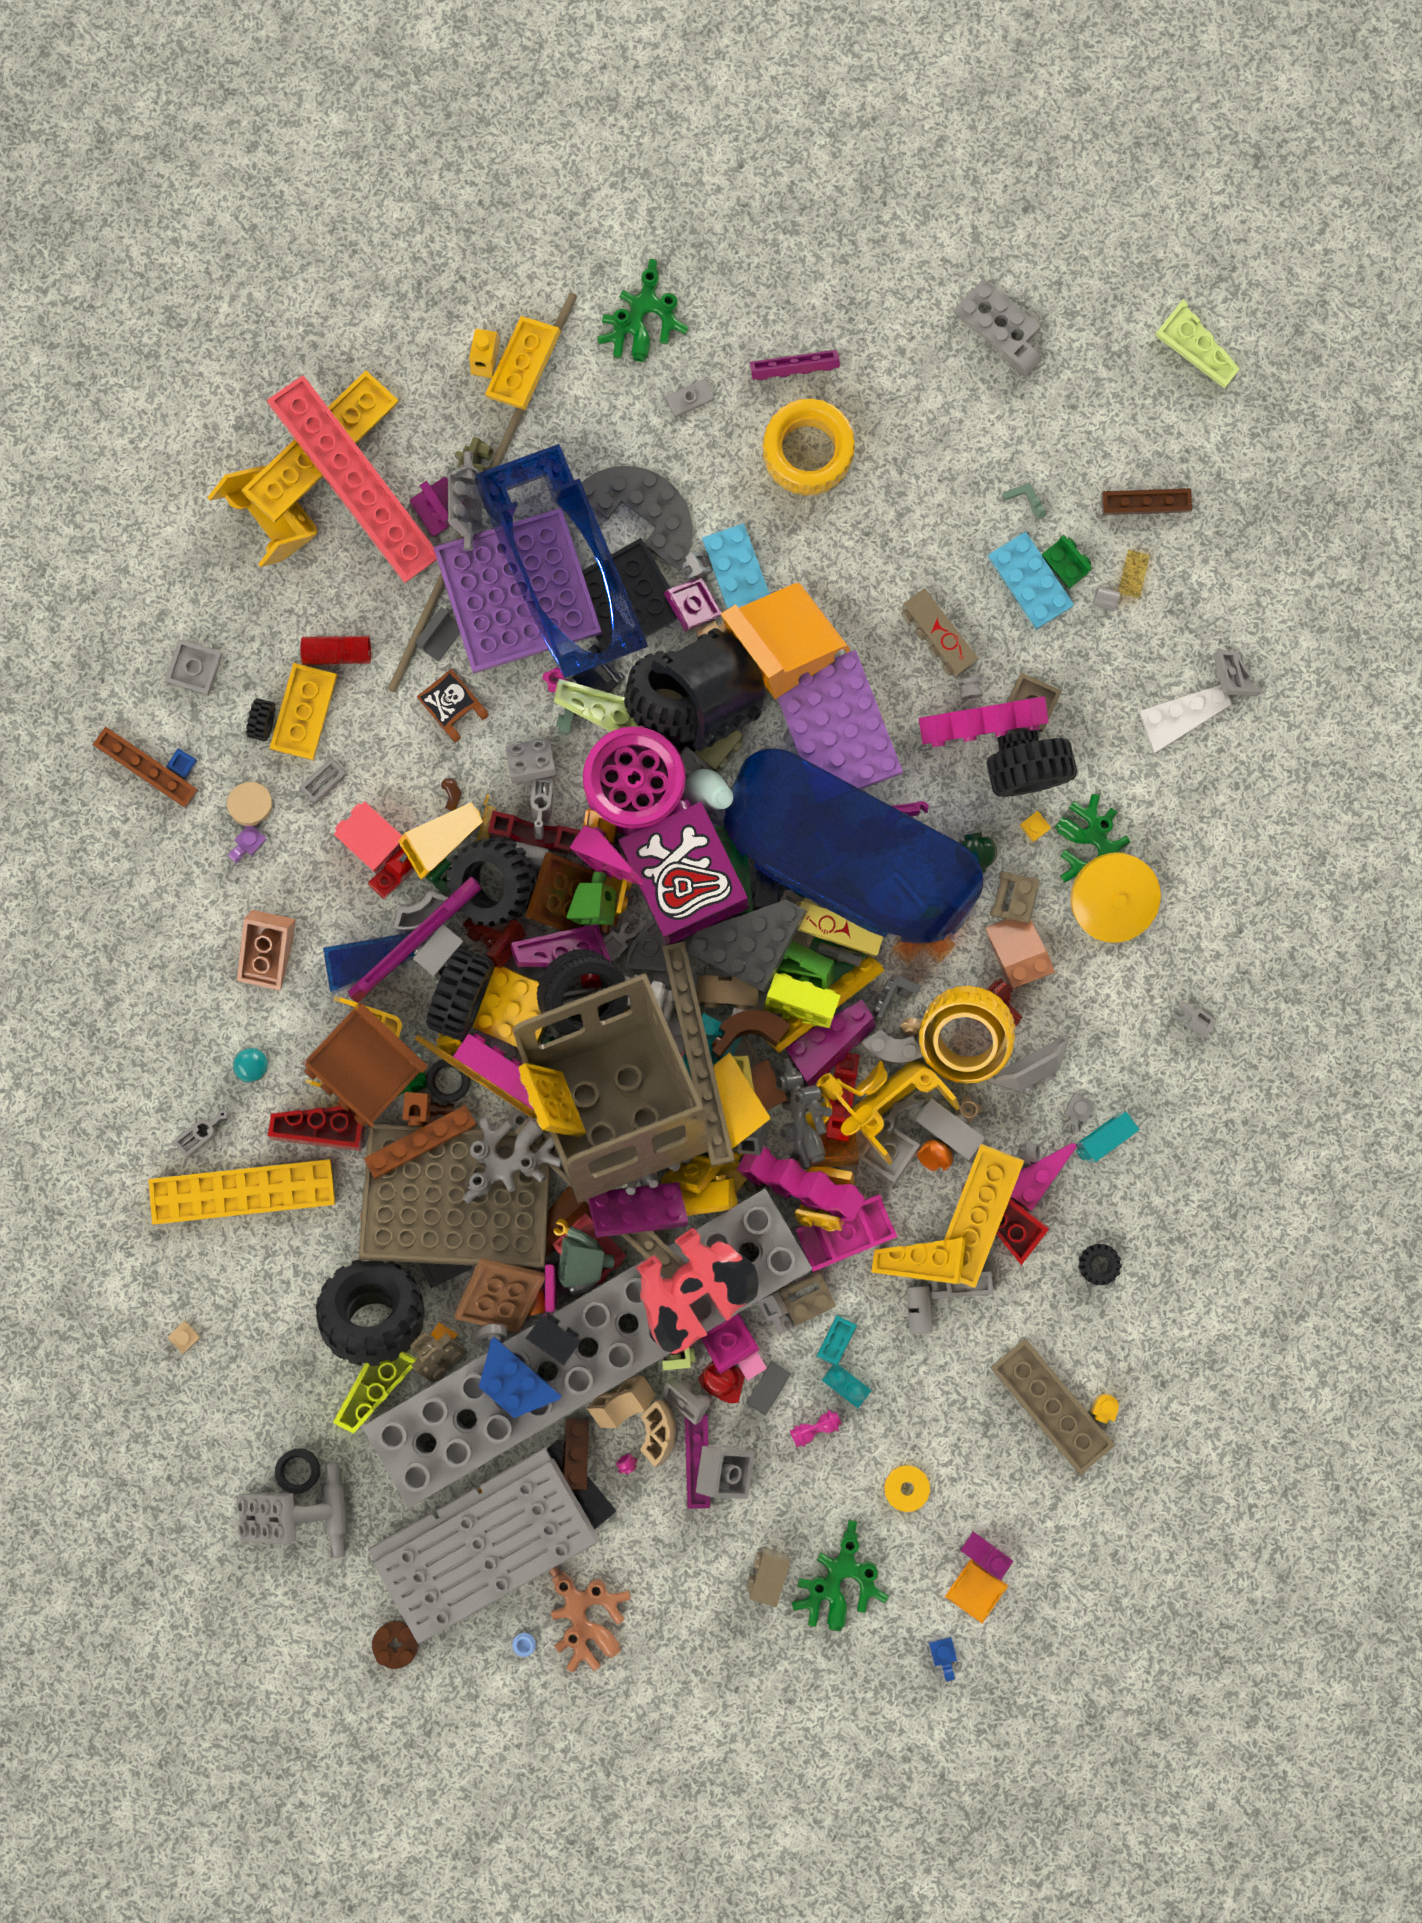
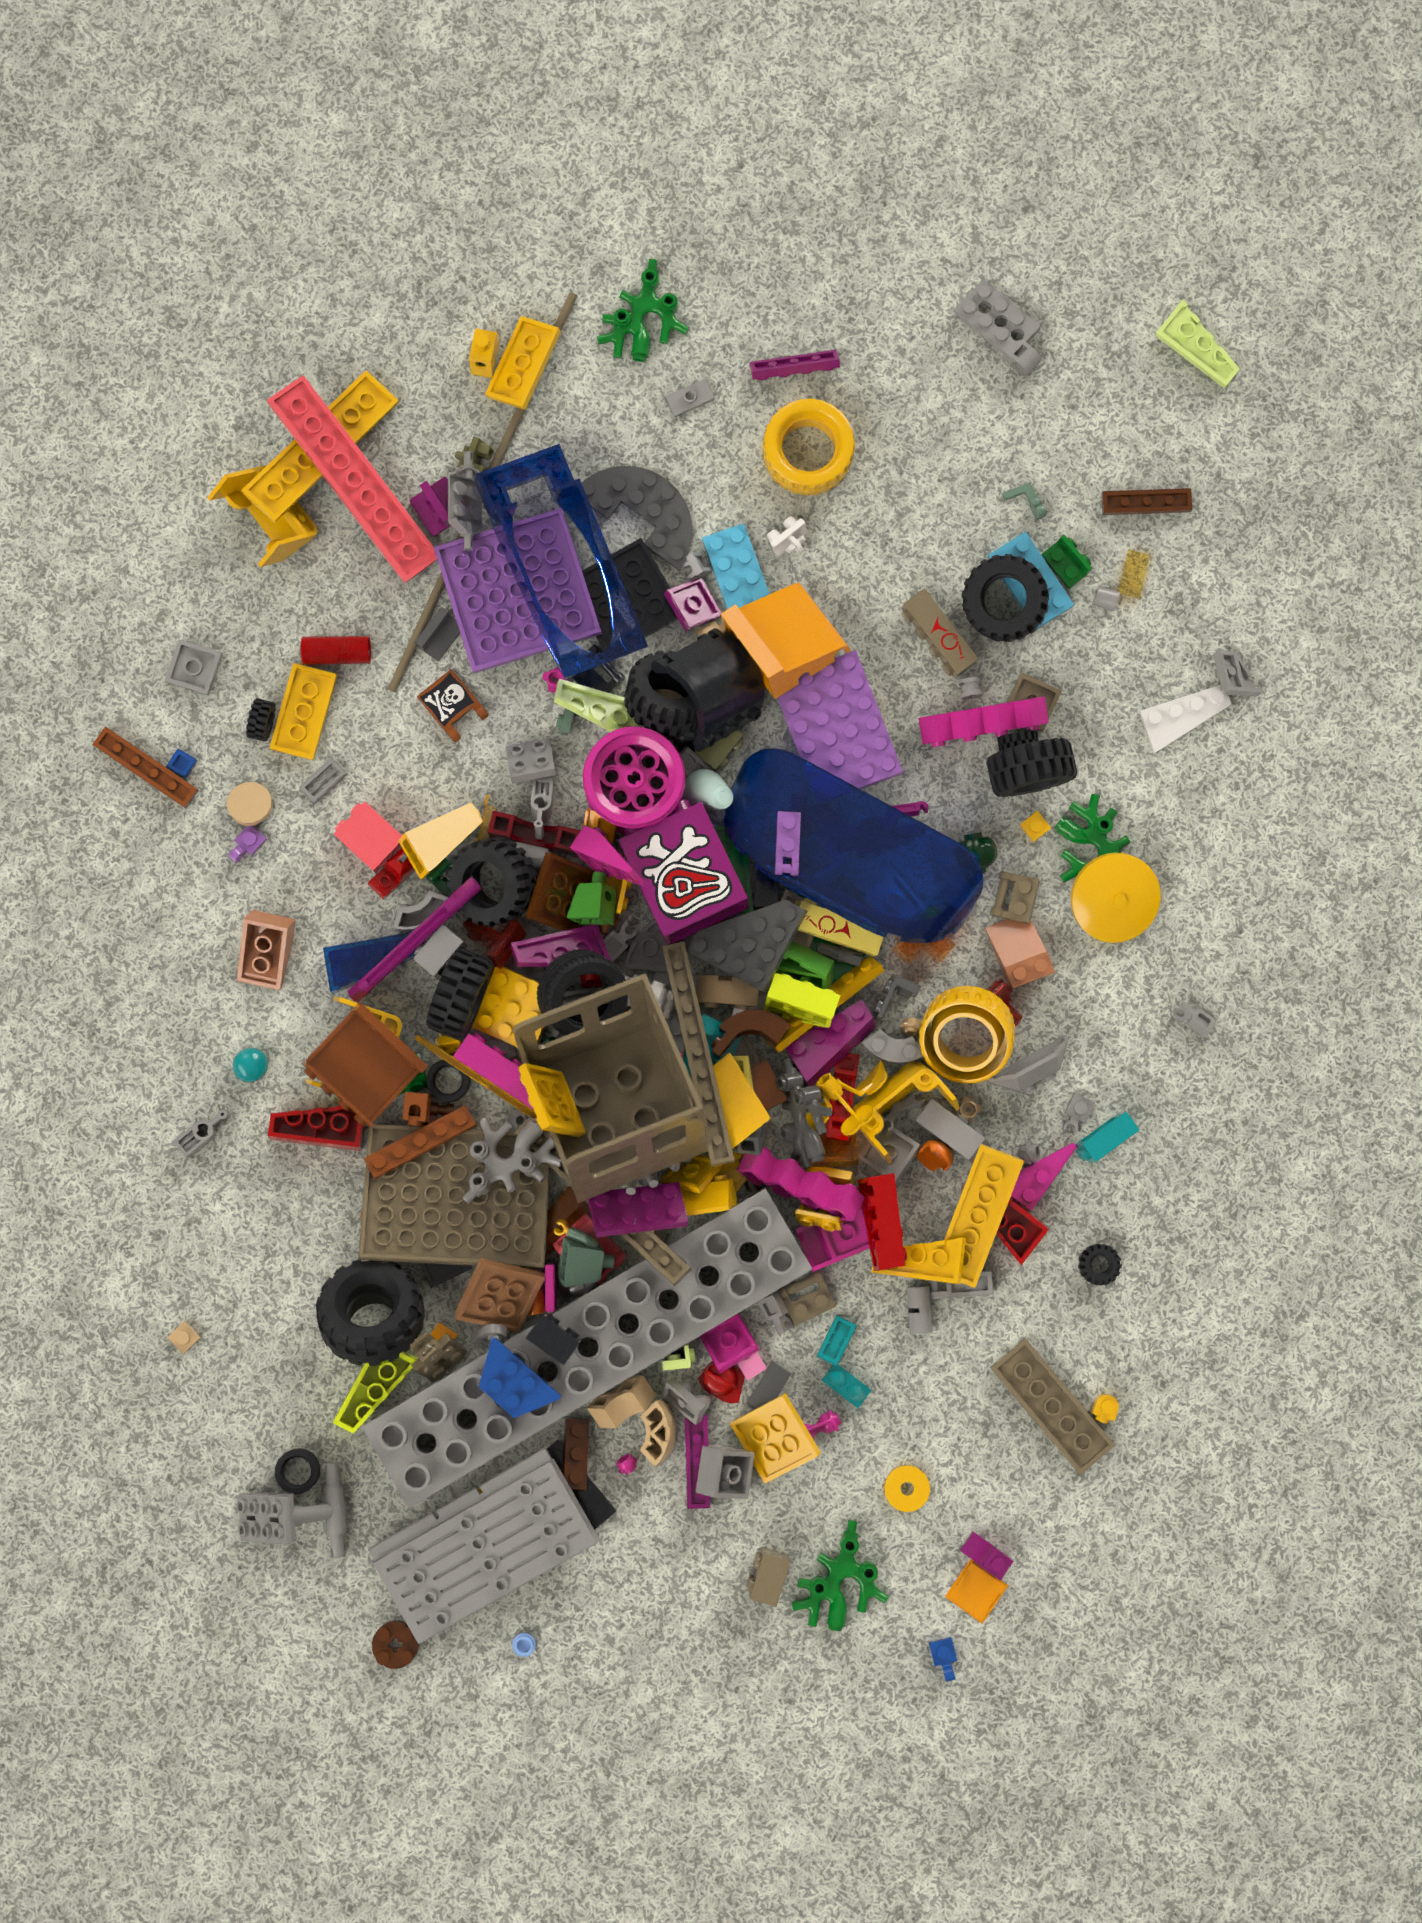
(241, 1191): yellow plate -> none
(453, 792): reddish brown arm -> none
(575, 1609): nougat plant -> none
(716, 1270): coral animal -> none
(776, 1438): none -> yellow plate
(787, 842): none -> medium lavender plate
(790, 539): none -> white hips
(882, 1221): none -> red wedge
(998, 568): none -> black tyre

